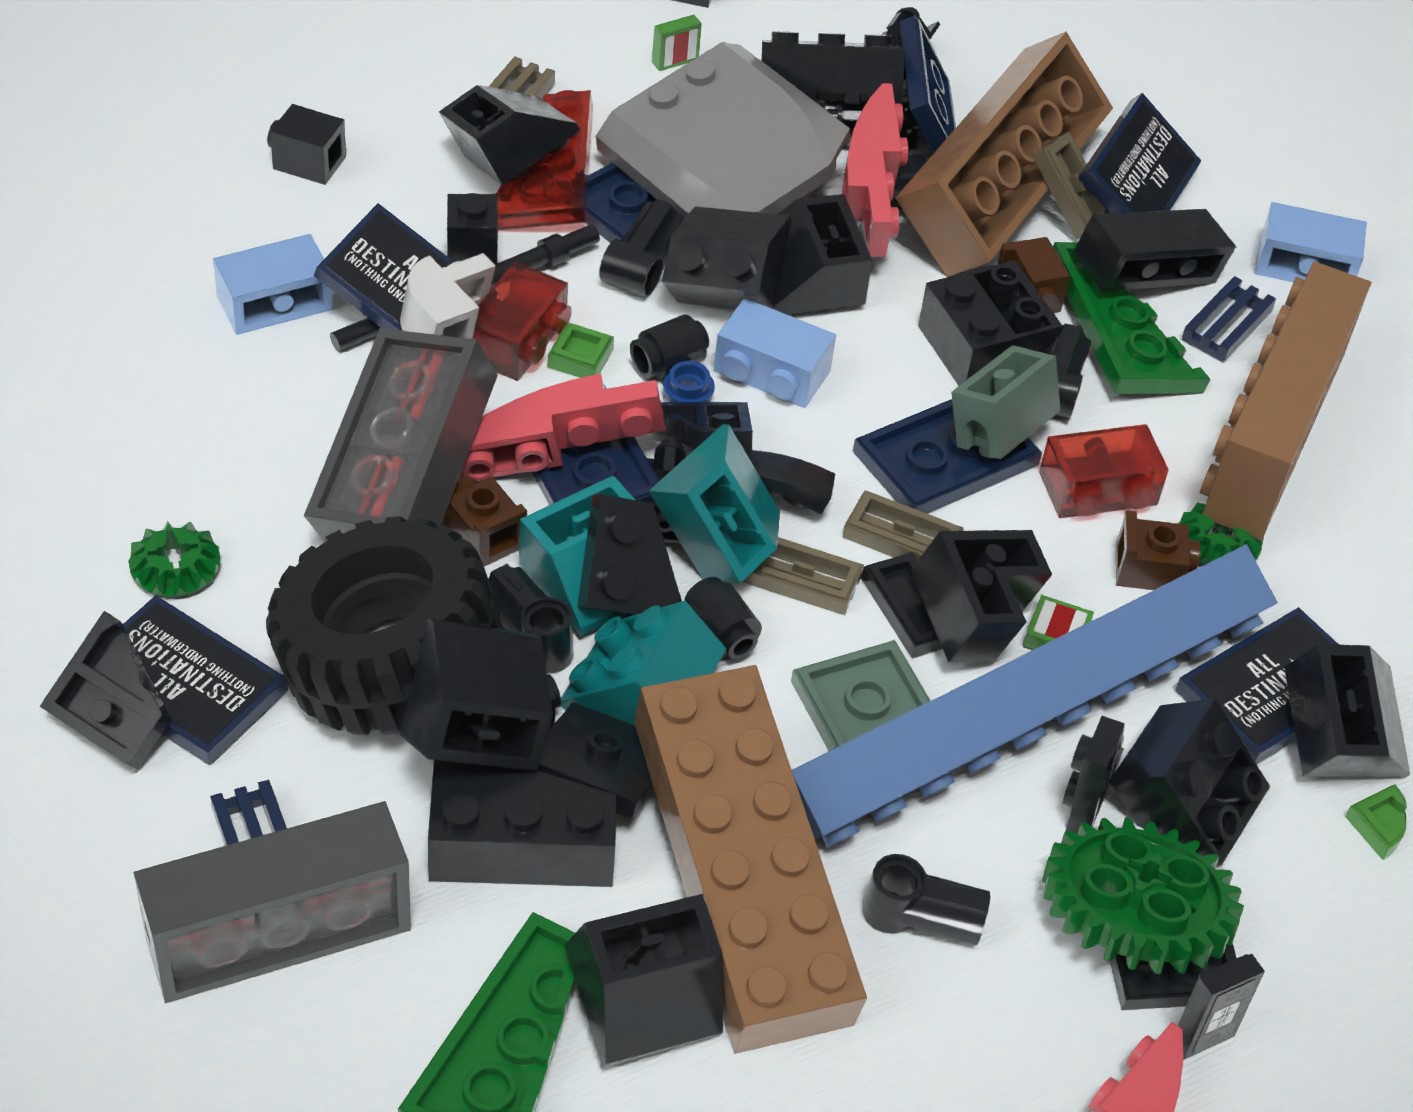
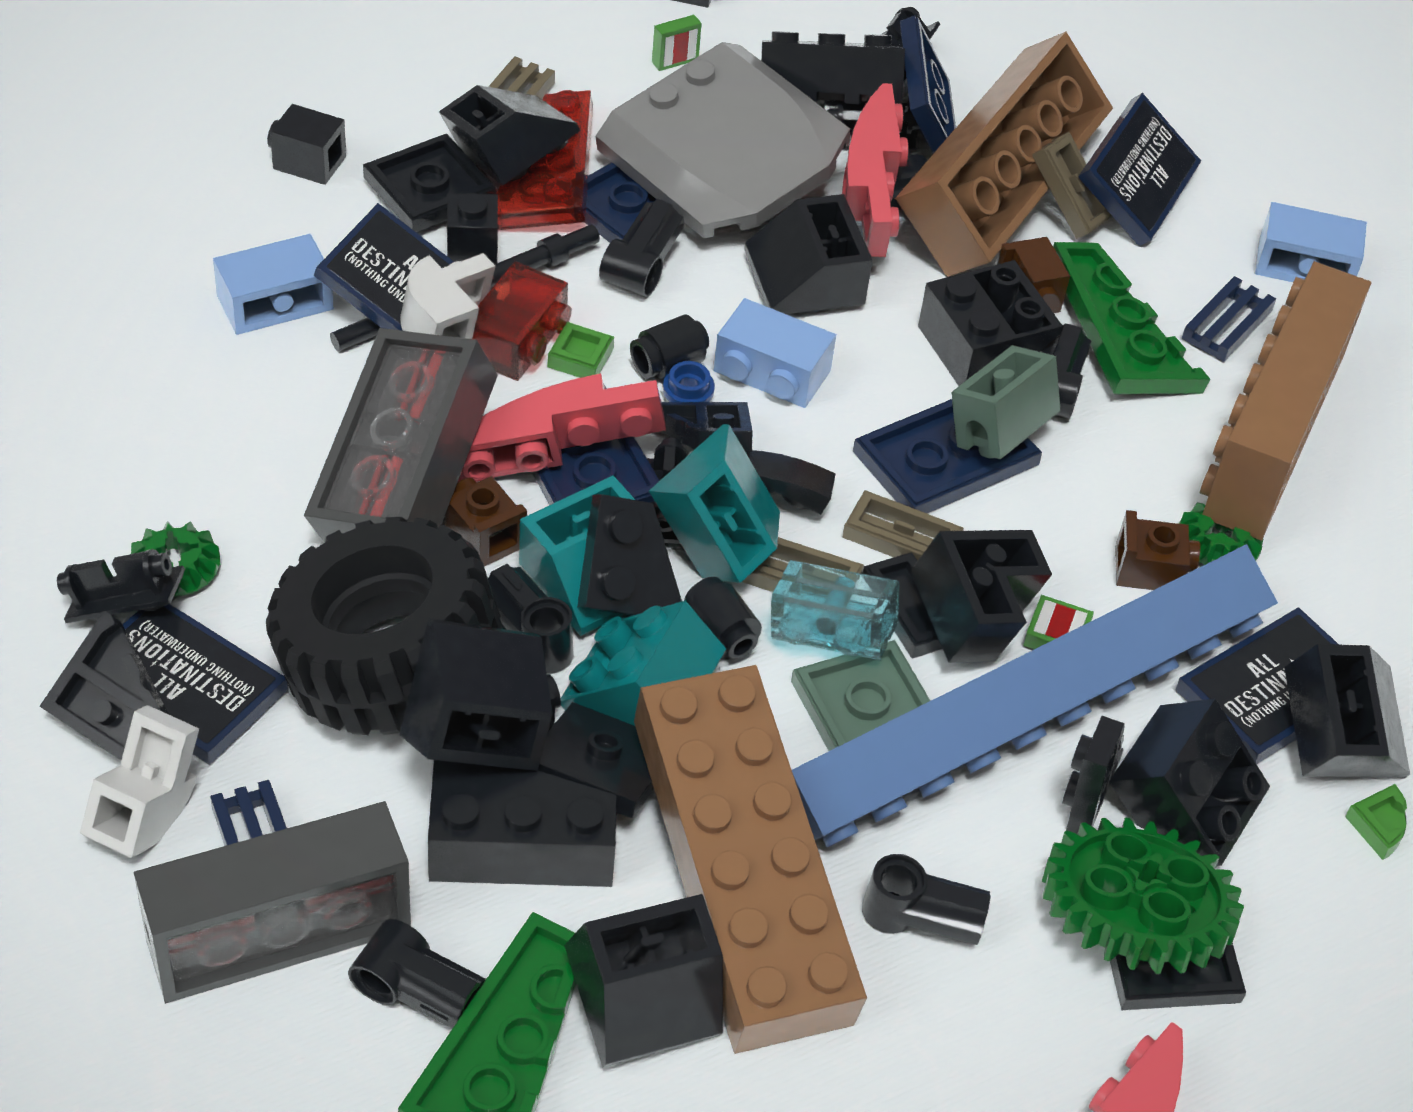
(142, 583): none -> black hinge
(150, 788): none -> white brick
(403, 968): none -> black piece
(421, 176): none -> black plate
(726, 257): black slope -> none
(834, 610): none -> clear light blue brick
(1103, 471): clear red brick -> none
(1153, 249): black brick -> none
(1219, 1004): black tile -> none

